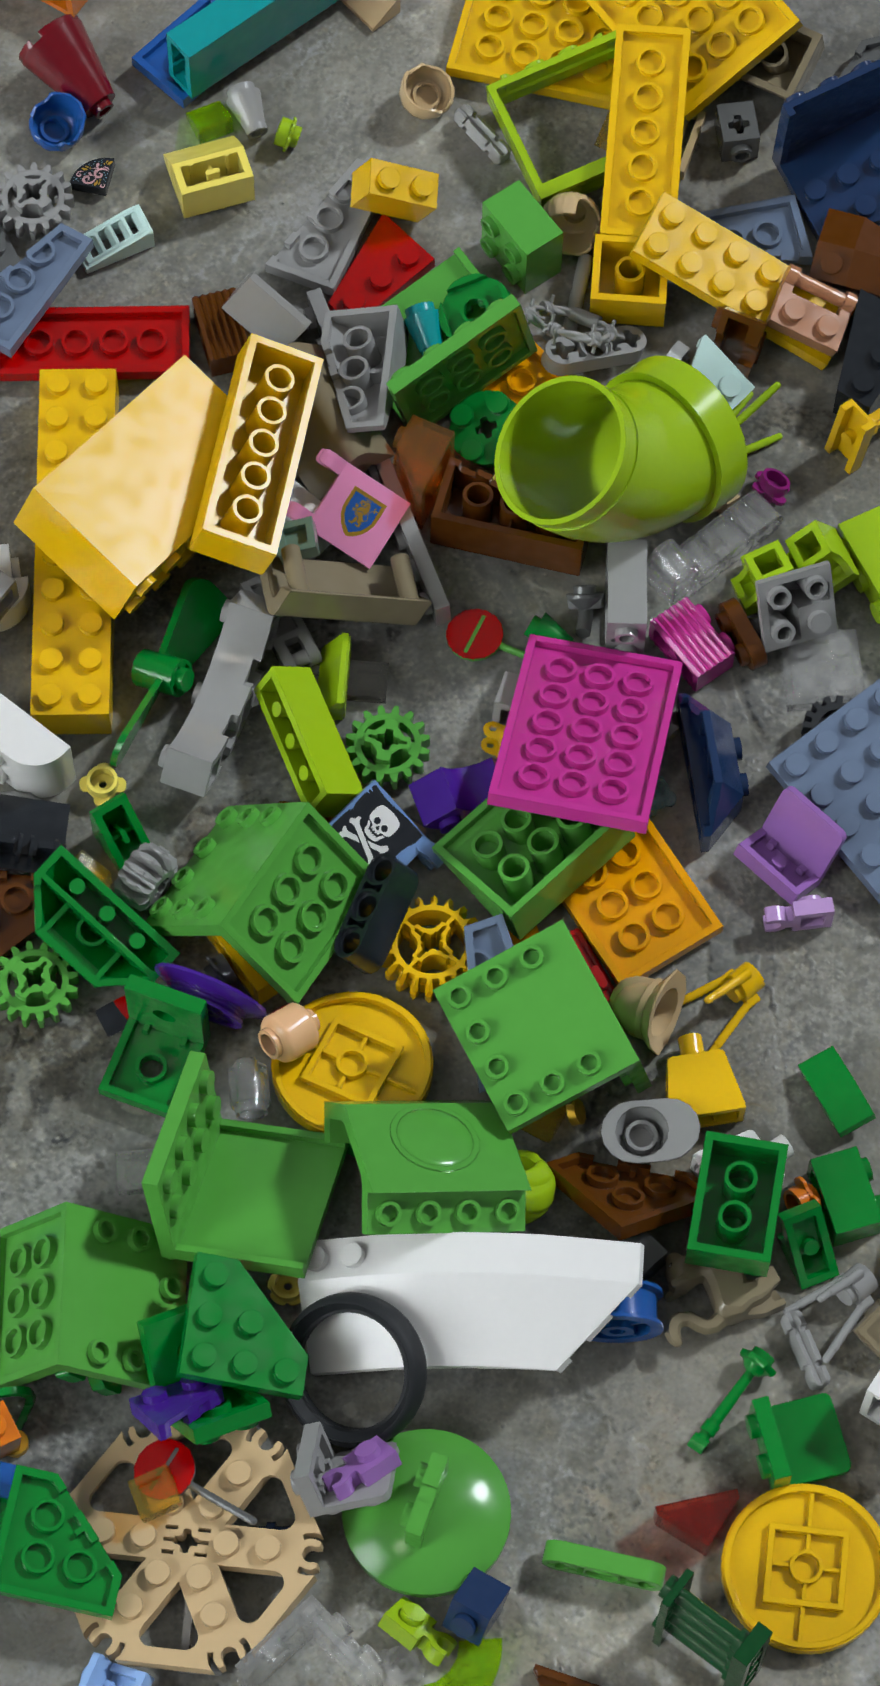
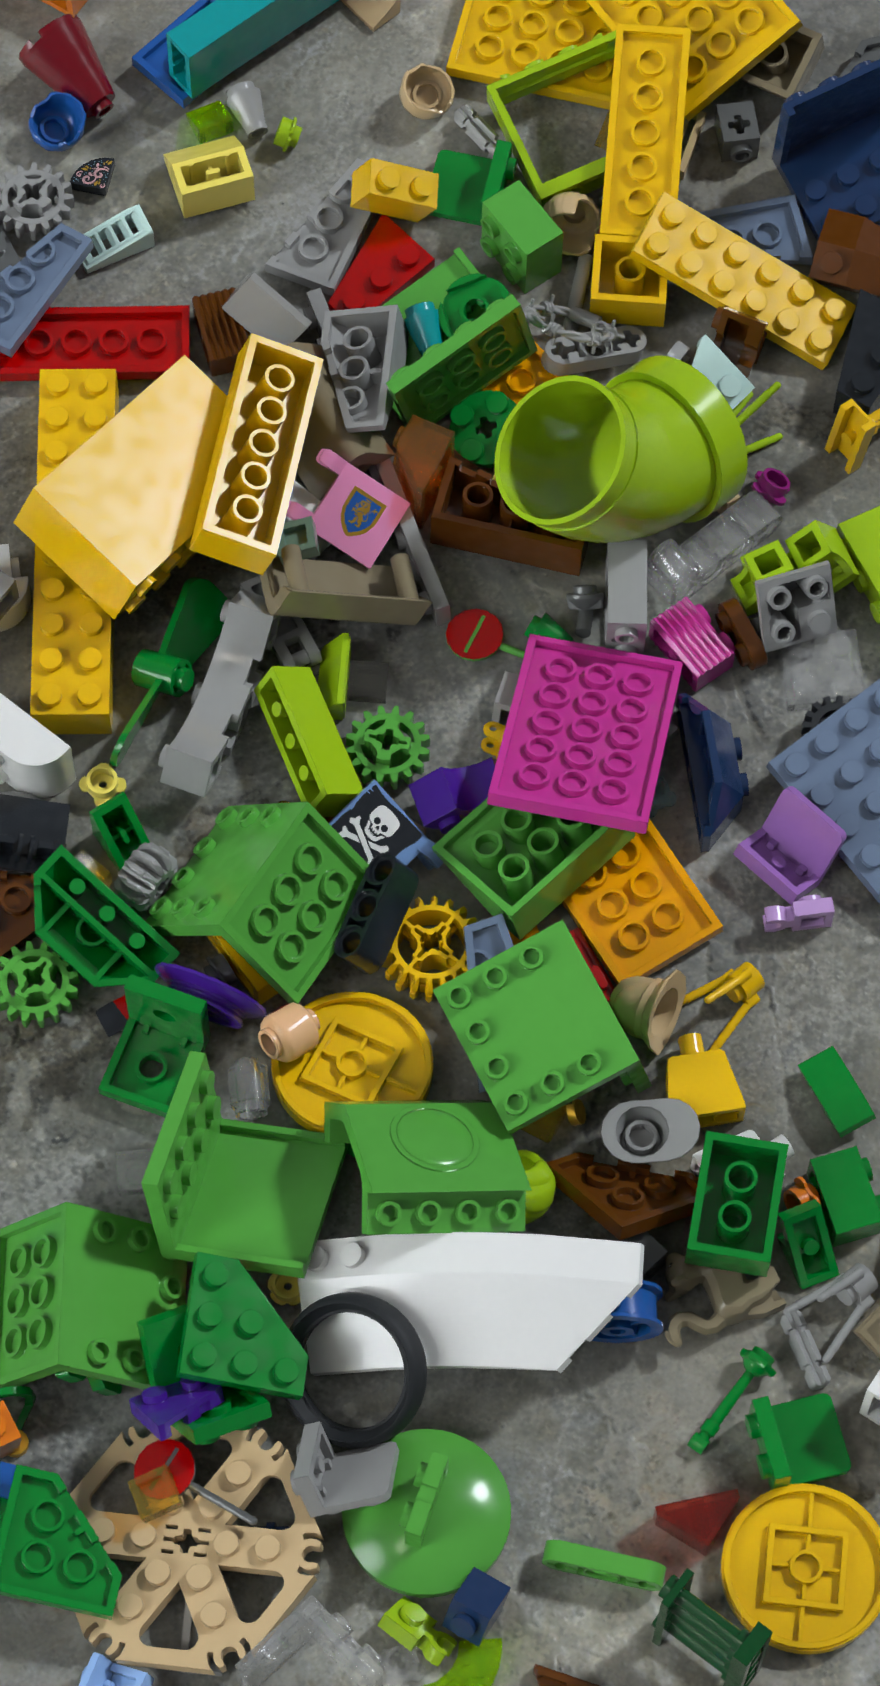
(363, 1465): medium lavender plate -> none
(470, 180): none -> green bracket
(806, 320): nougat plate -> none

